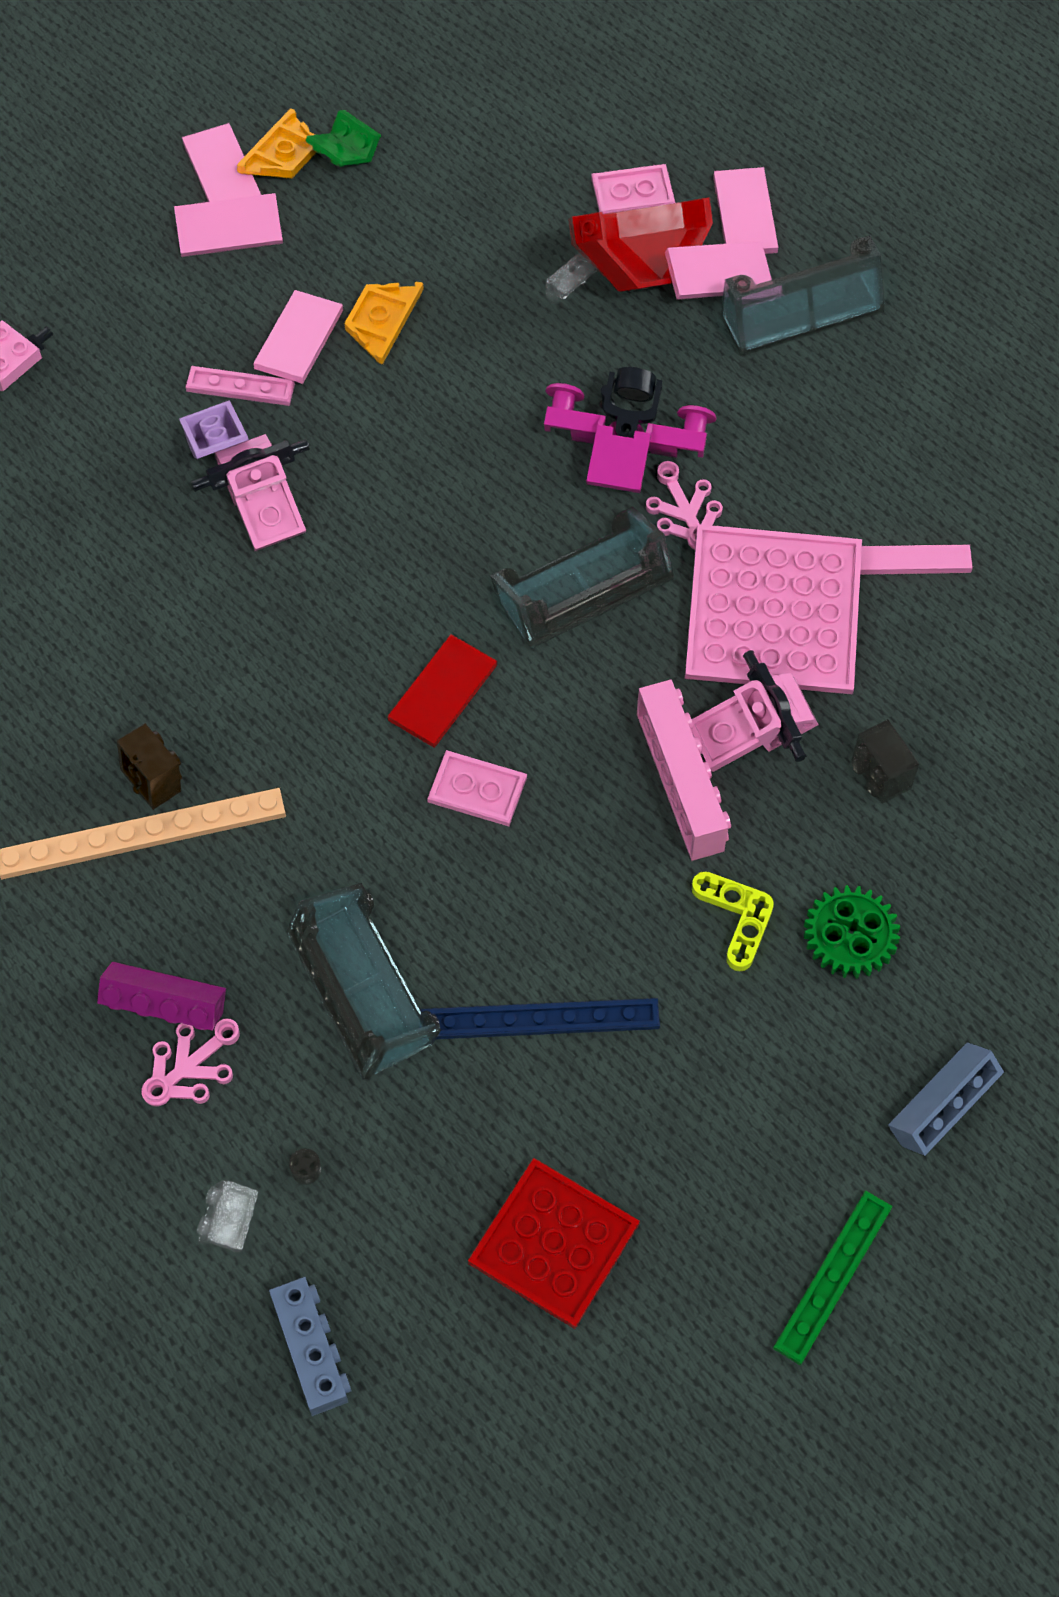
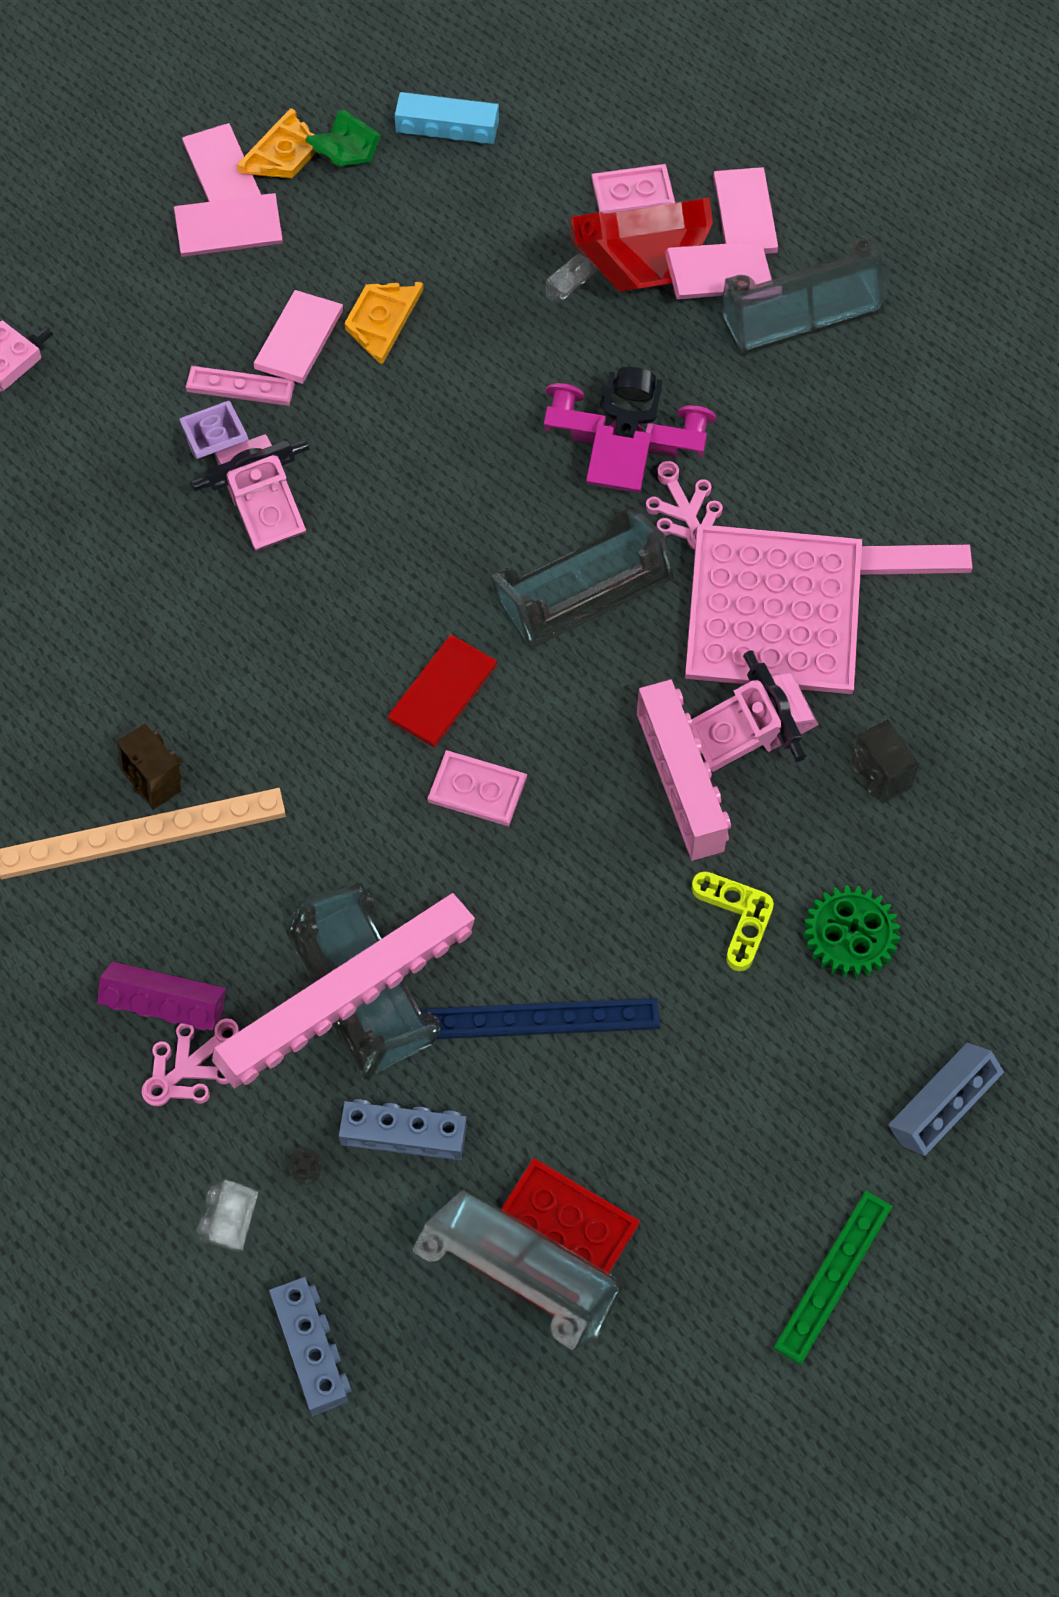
(342, 991): none -> bright pink brick
(403, 1129): none -> sand blue brick
(447, 118): none -> medium azure brick
(525, 1262): none -> windscreen

